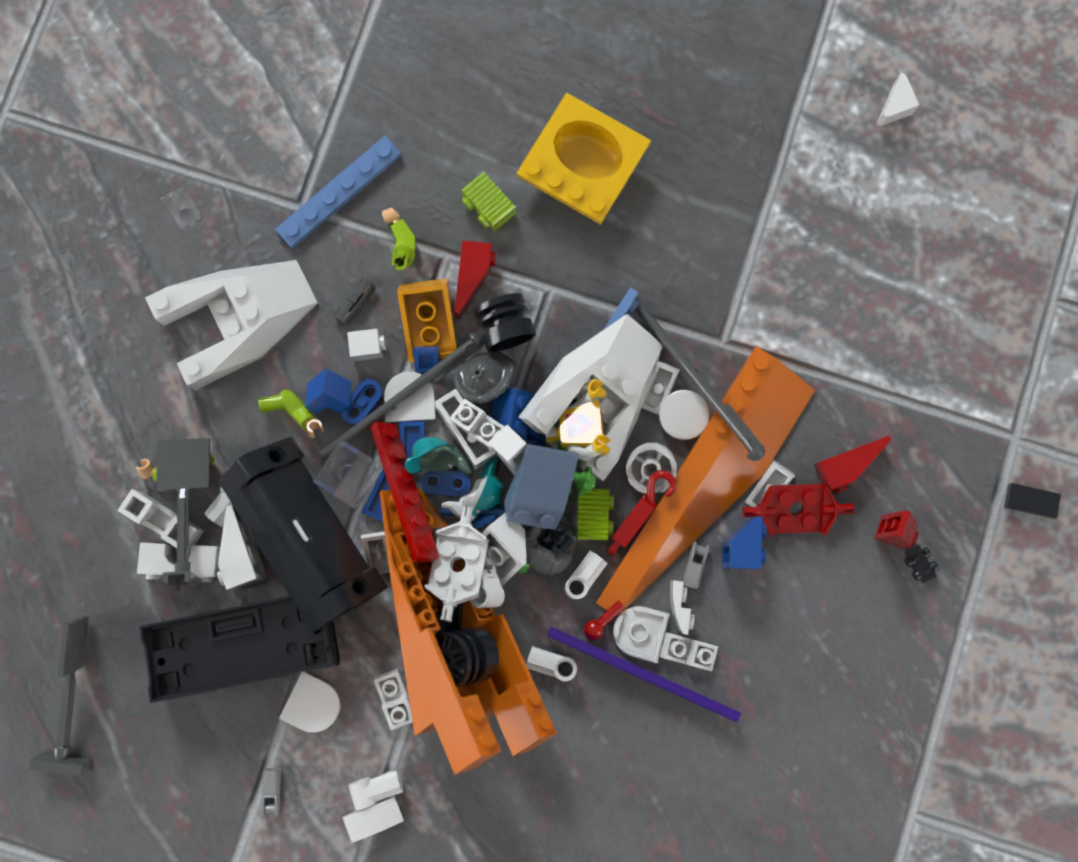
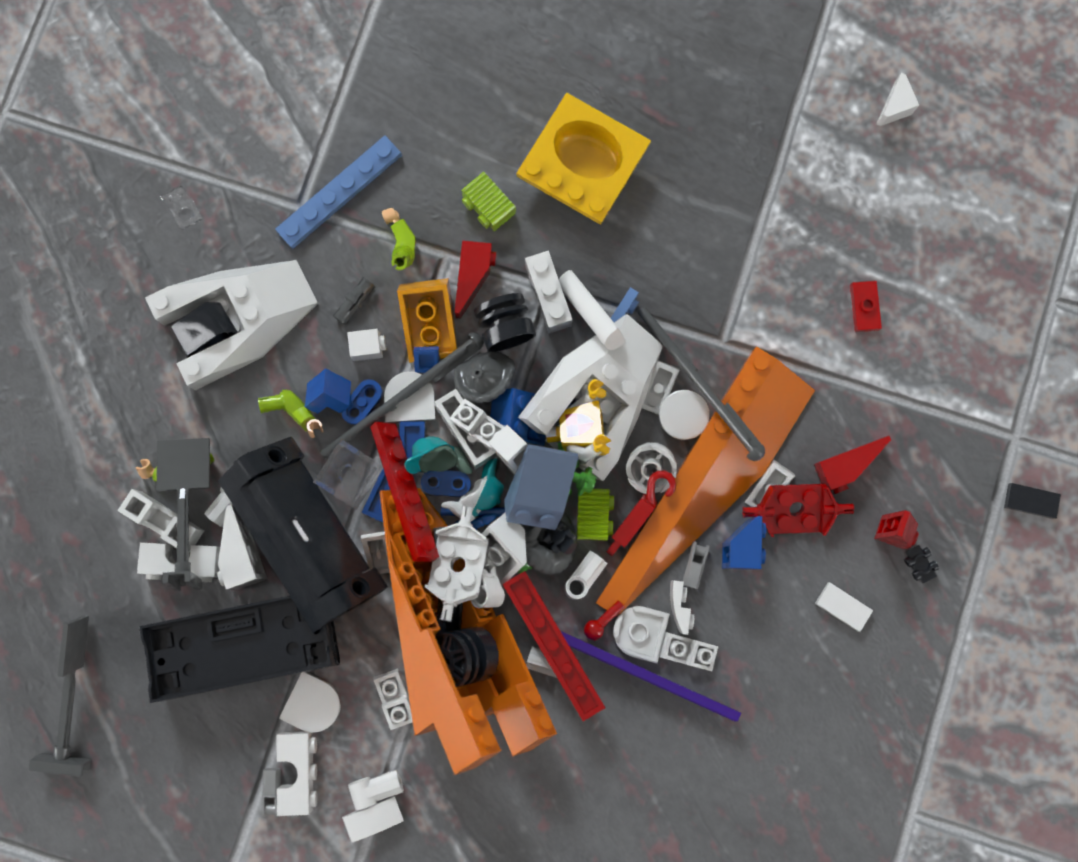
(203, 328): none -> black piece
(297, 749): none -> white arch
(549, 292): none -> white arch
(554, 646): none -> red plate
(591, 311): none -> white brick
(844, 607): none -> white tile
(865, 306): none -> red plate

